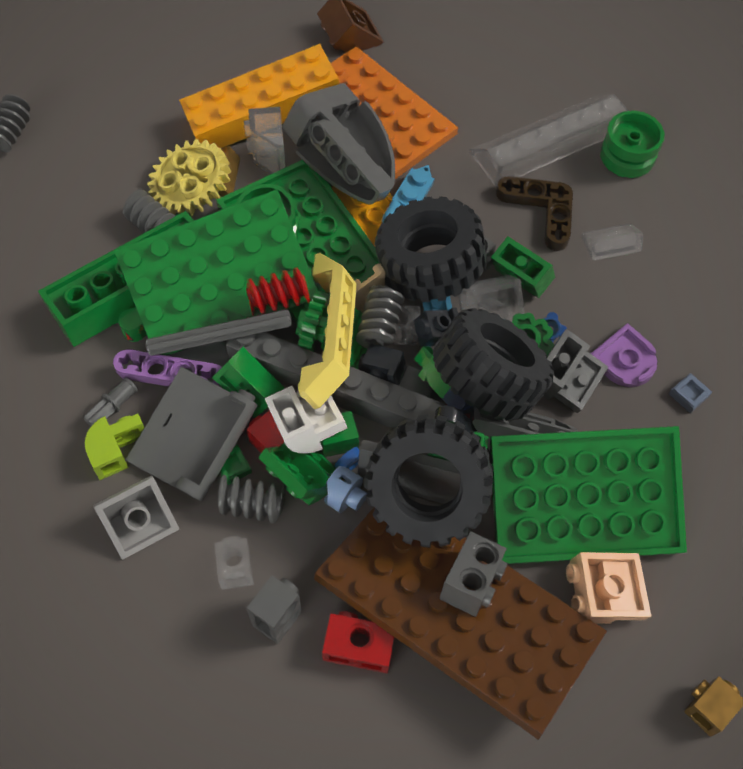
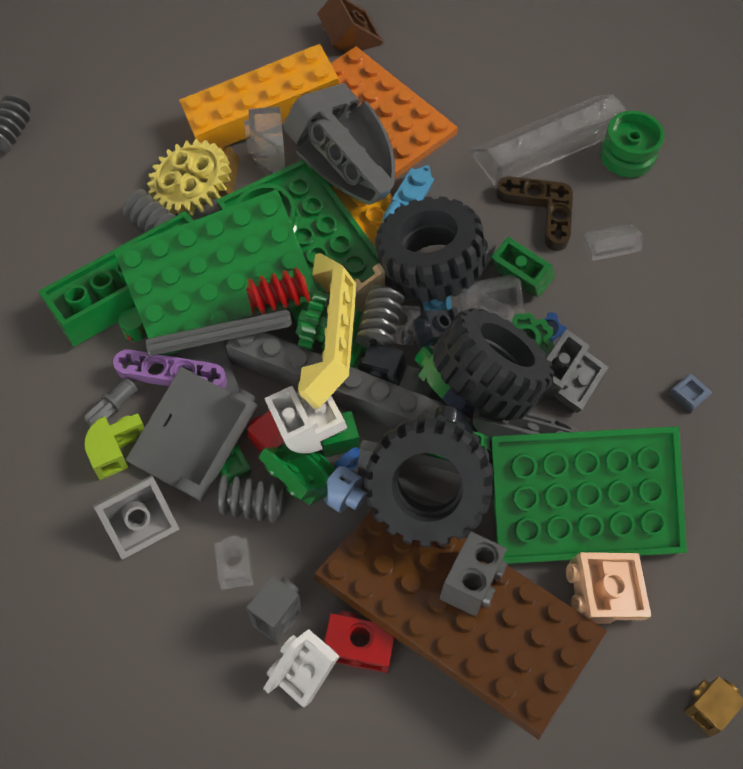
(248, 374): green hinge -> none
(302, 667): none -> white bracket
(628, 357): medium lavender tile -> none

